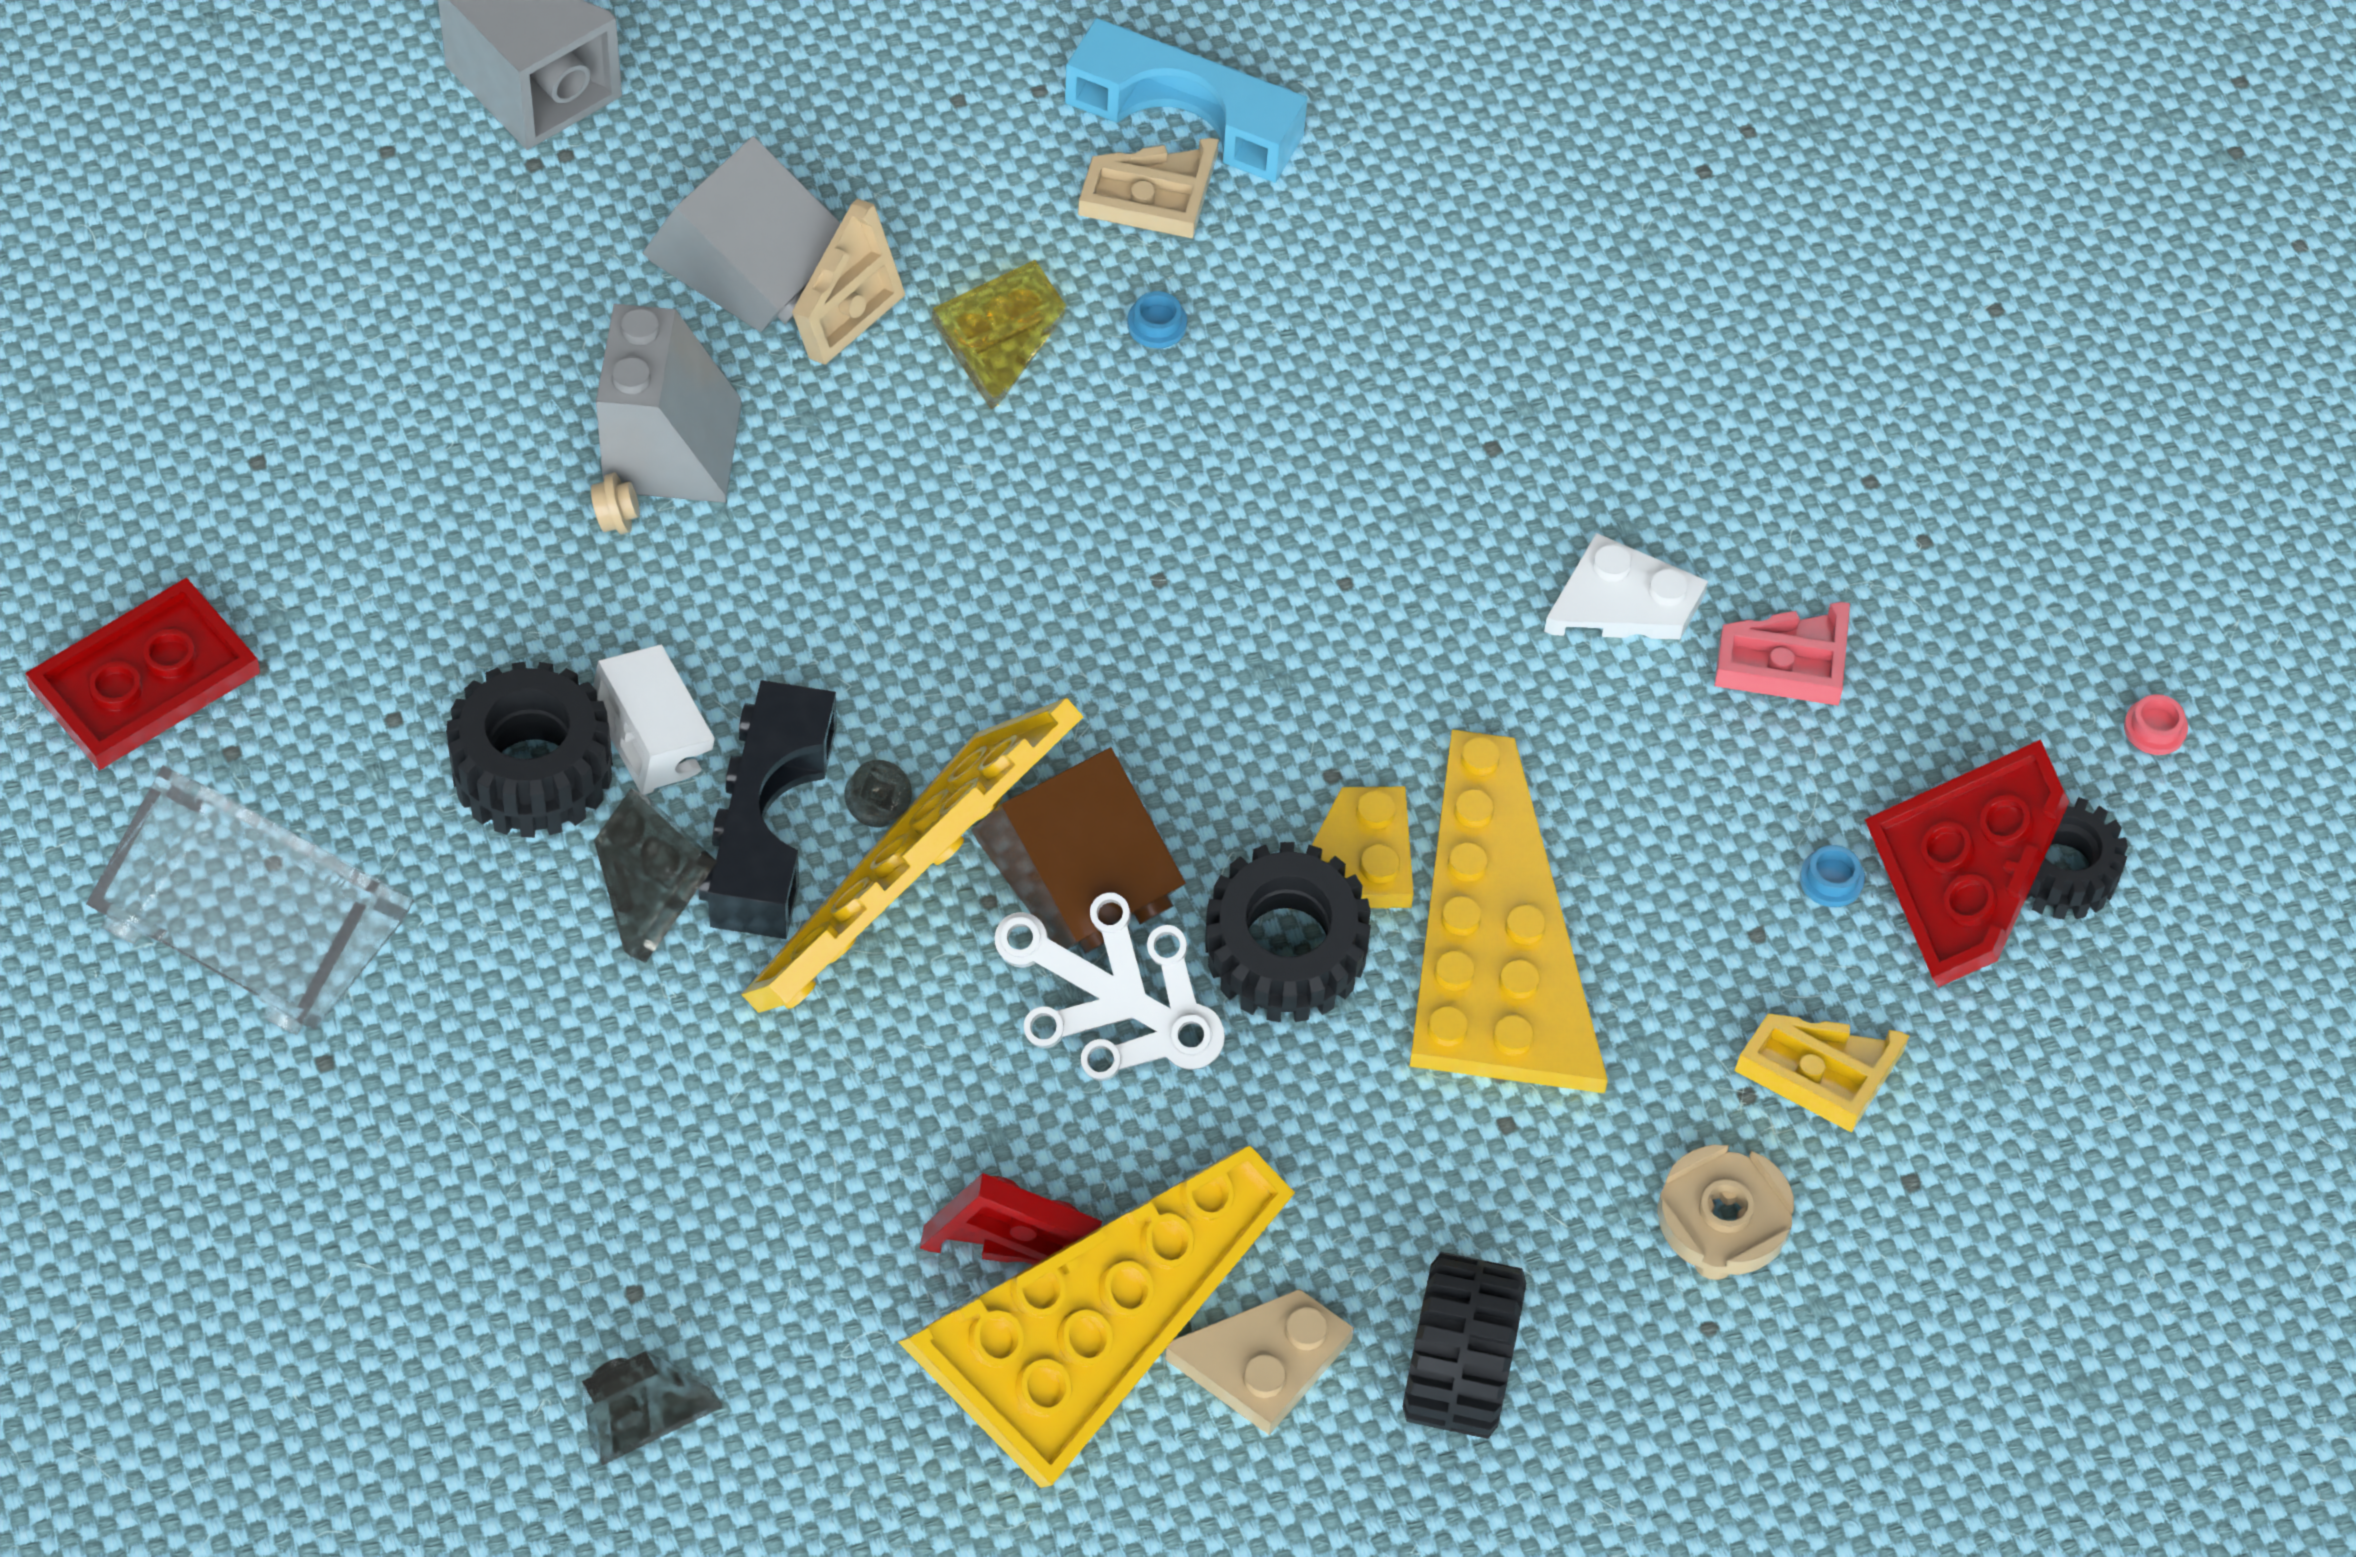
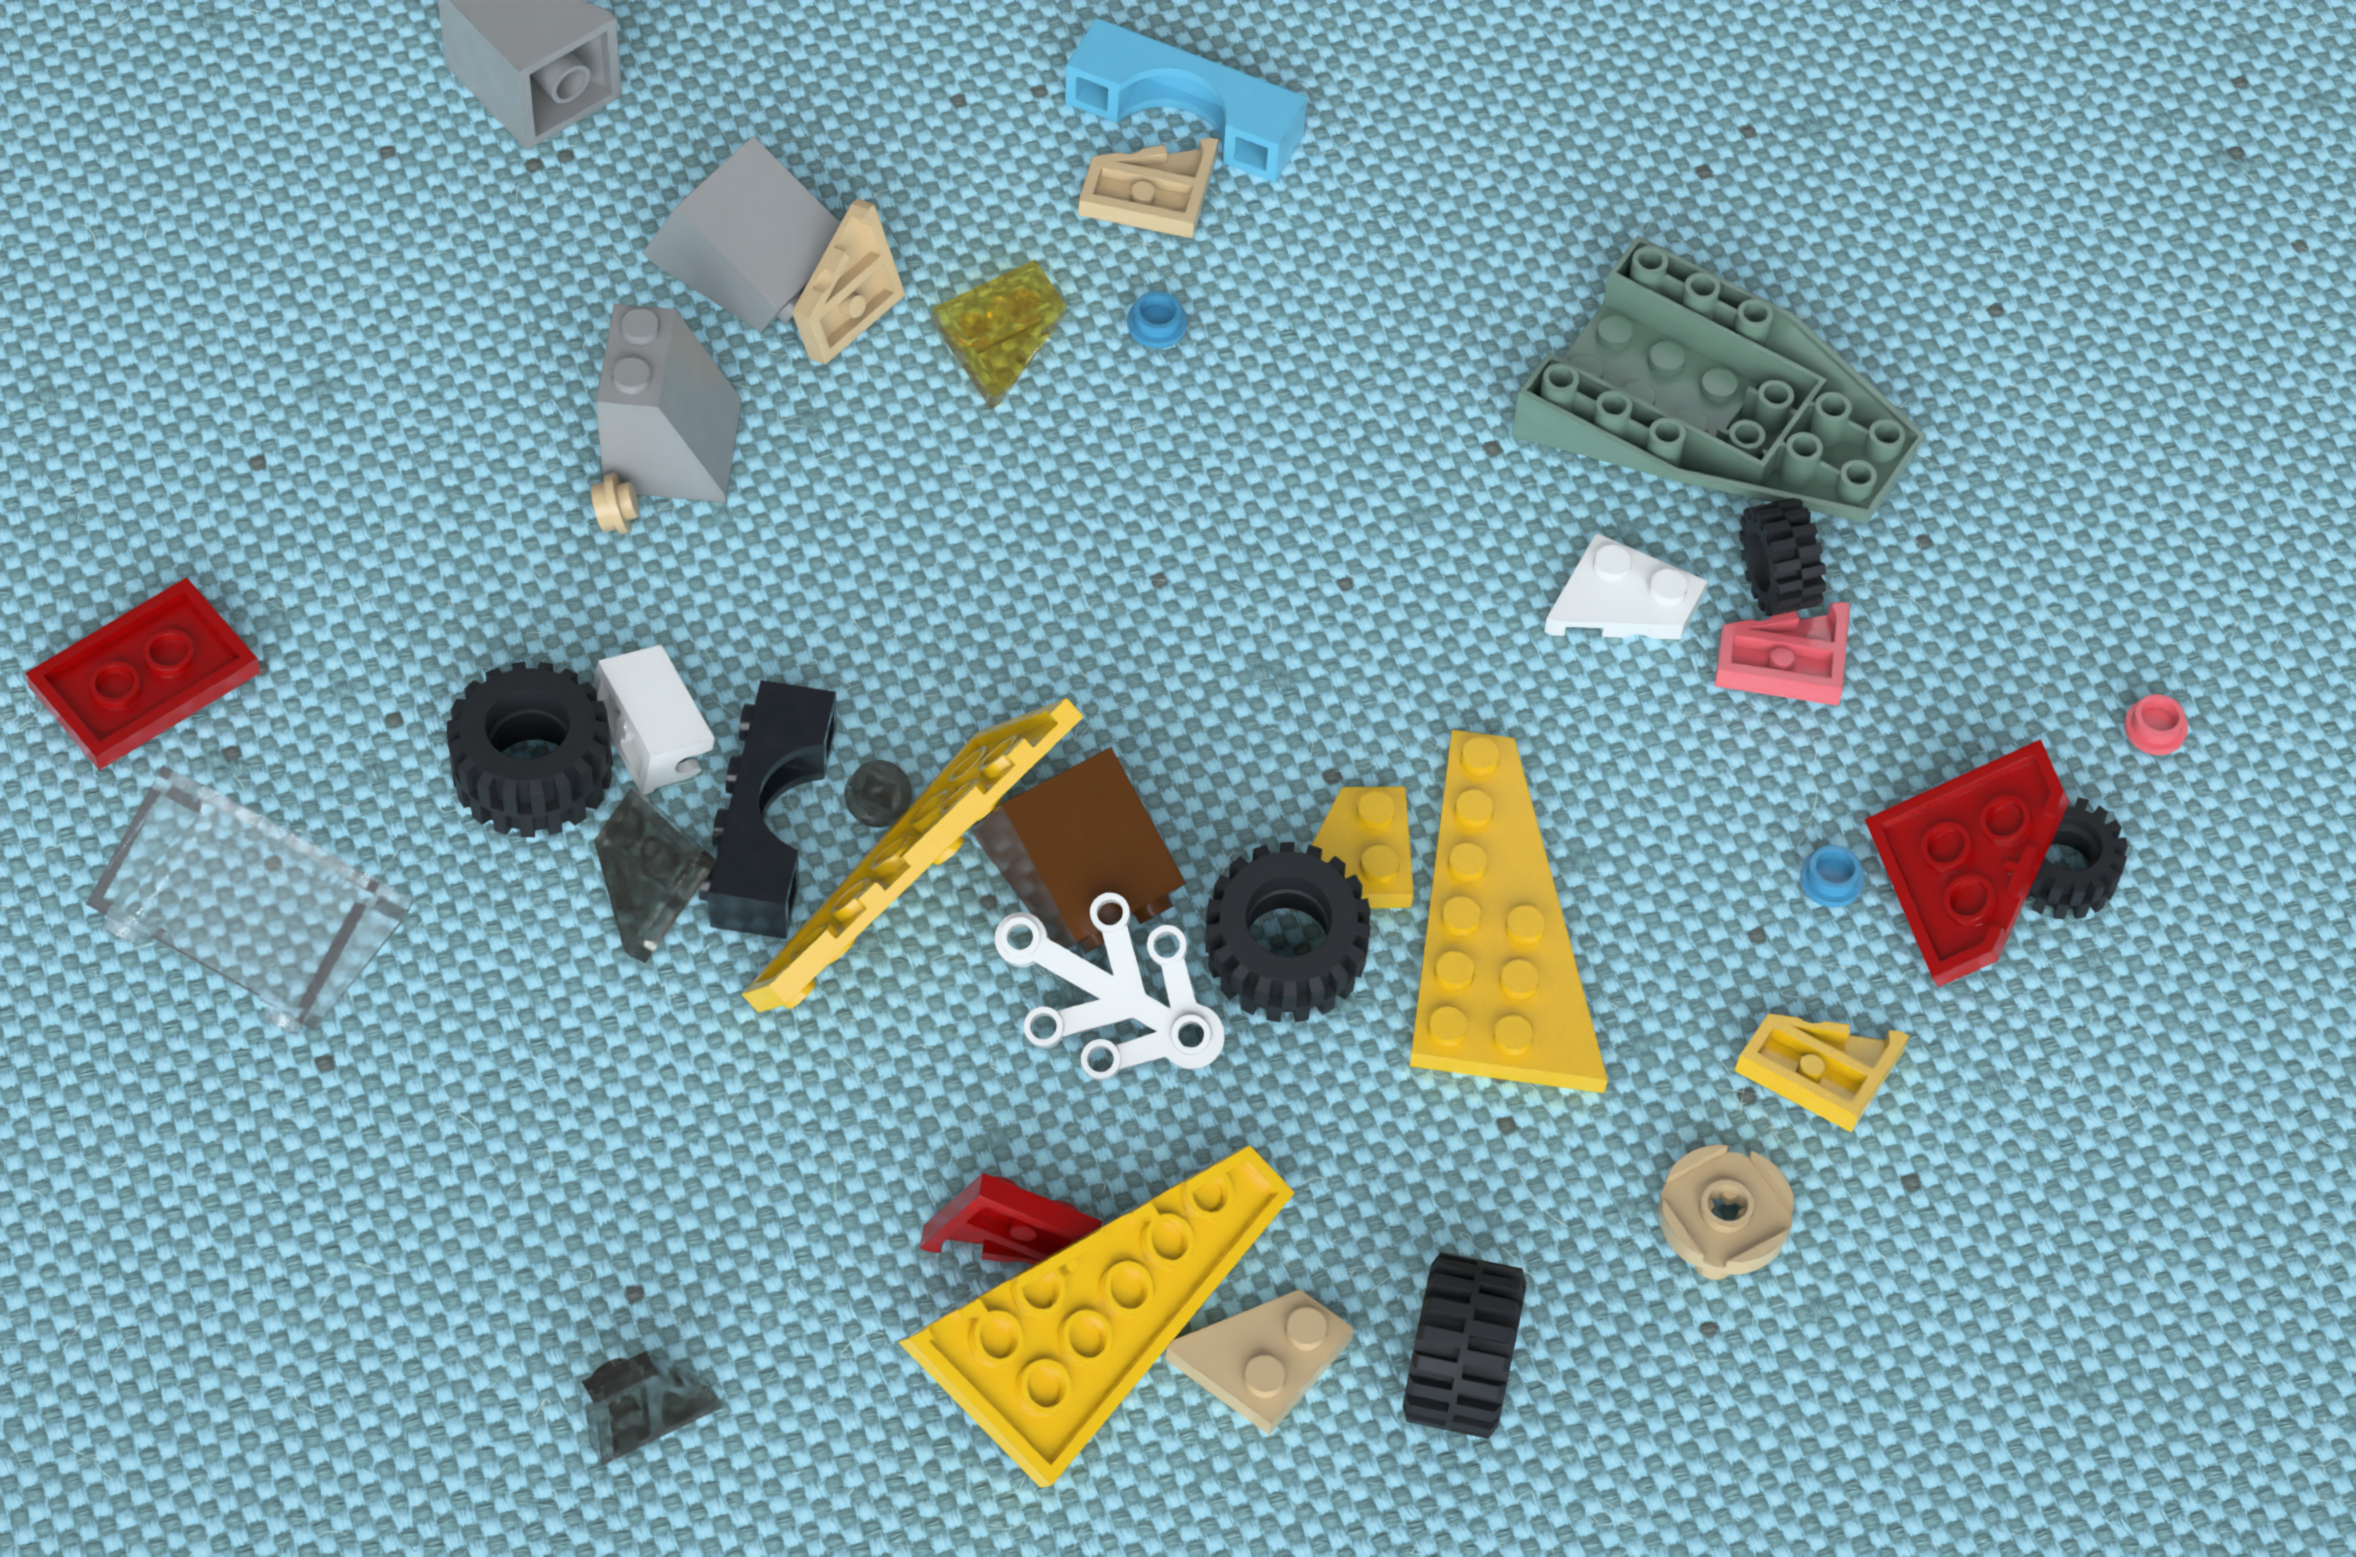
(1716, 394): none -> sand green wedge
(1782, 556): none -> black tyre

